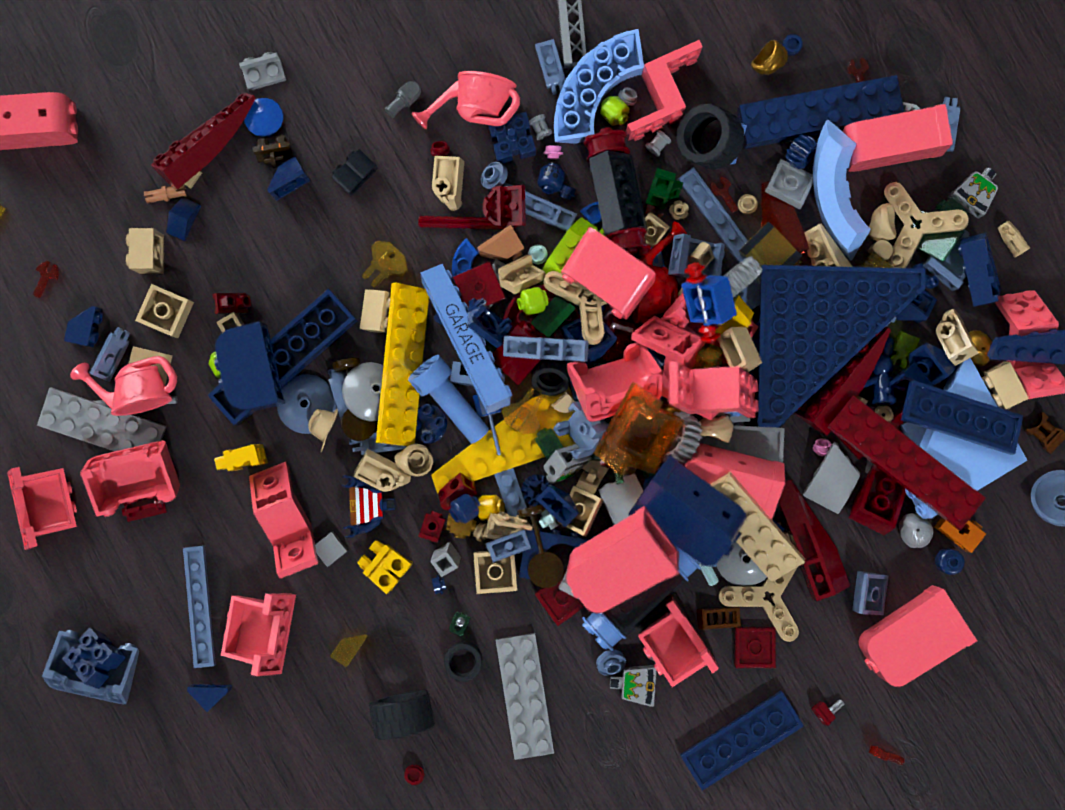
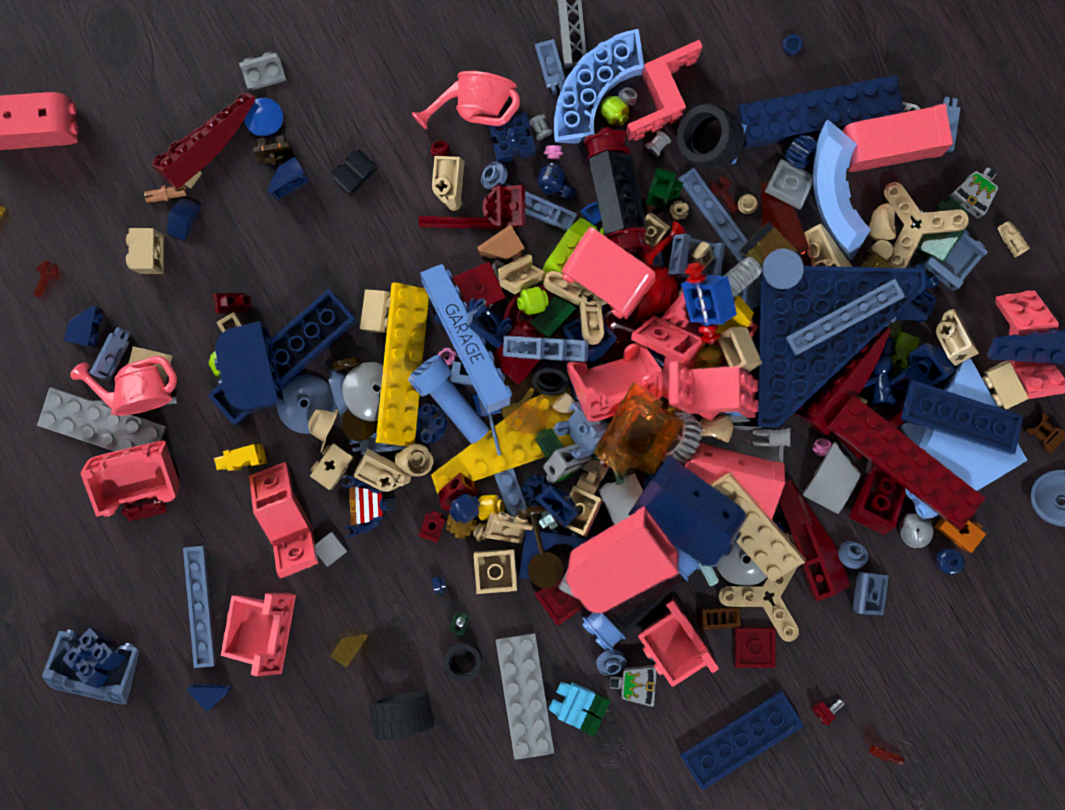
(41, 503): coral windscreen -> none
(164, 311): tan brick -> none
(341, 459): none -> tan brick
(380, 567): yellow hips -> none
(383, 263): clear yellow hinge -> none
(404, 98): dark grey arm -> none
(414, 774): dark red plate -> none
(445, 559): light grey brick -> none
(451, 354): none -> bright pink plate
(463, 258): blue tile -> none
(508, 545): sand blue slope -> none
(538, 253): light aqua plate -> none
(574, 705): none -> medium azure hips
(770, 58): pearl gold hair -> none
(777, 437): none -> light grey hinge
(782, 269): none -> sand blue tile
(845, 317): none -> sand blue plate
(852, 554): none -> sand blue plate
(858, 73): clear red bar -> none
(887, 411): tan plate -> none
(915, 637): coral piece -> none
(980, 269): dark blue wedge -> none
(983, 345): pearl gold hair -> none

